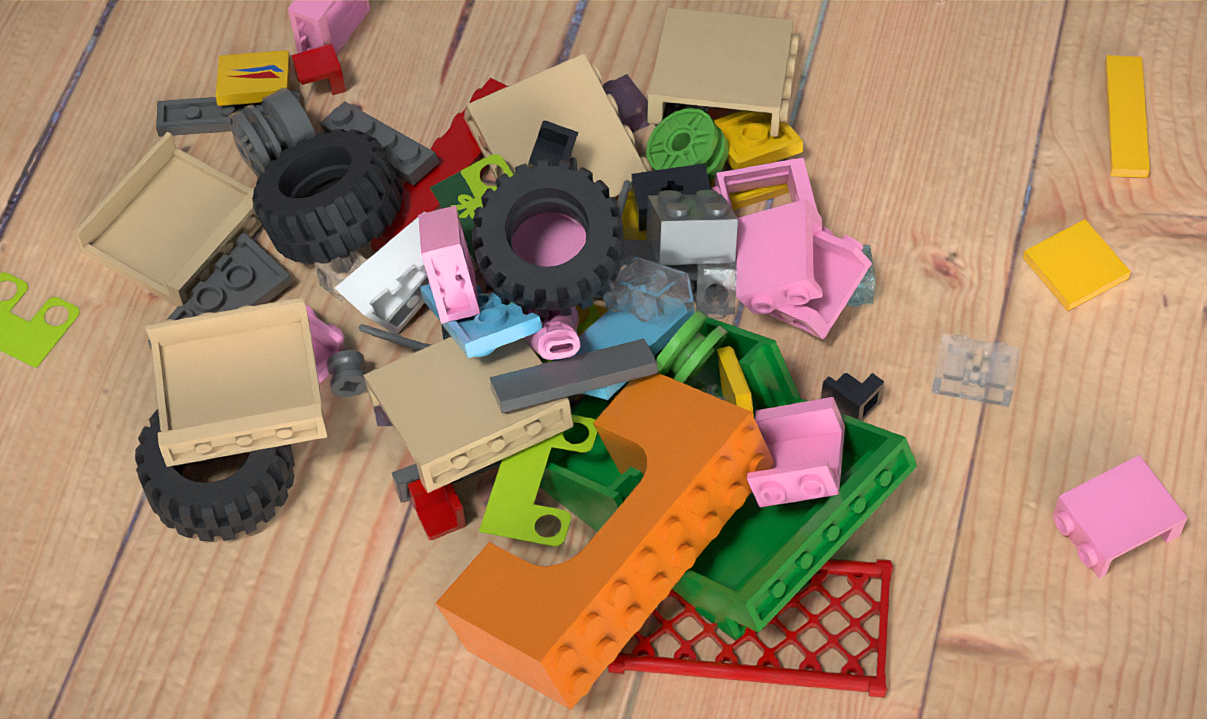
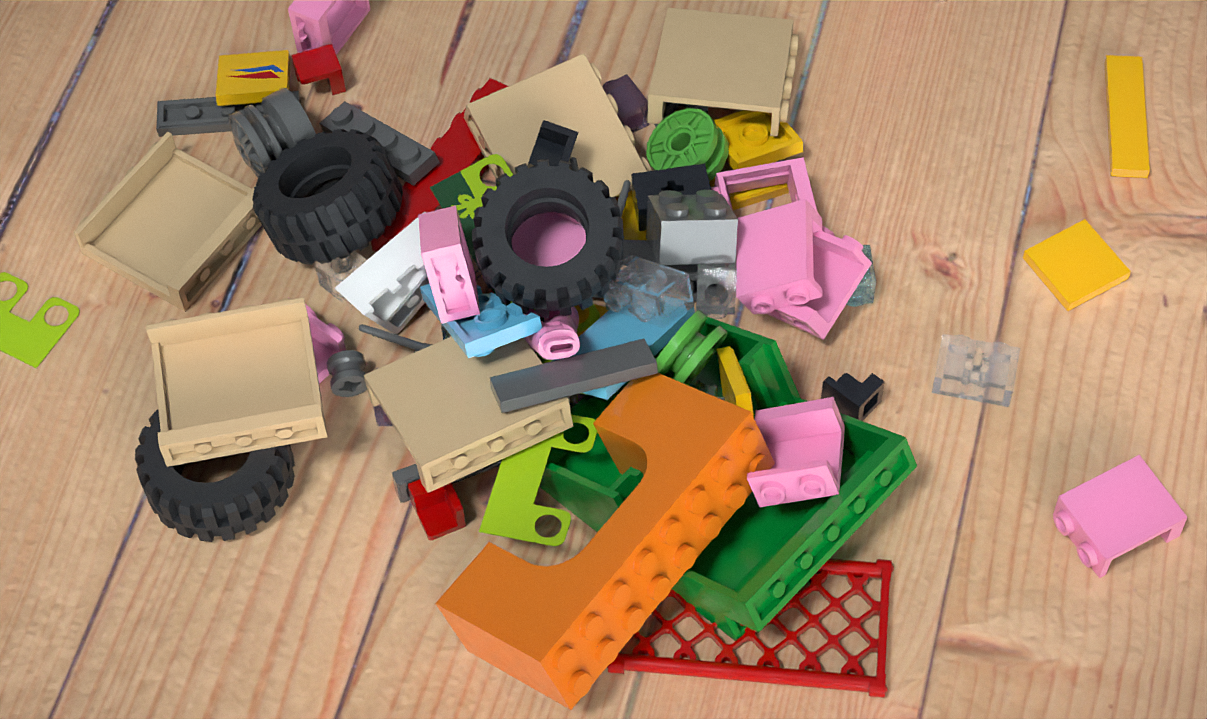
(239, 280): dark grey wing -> none

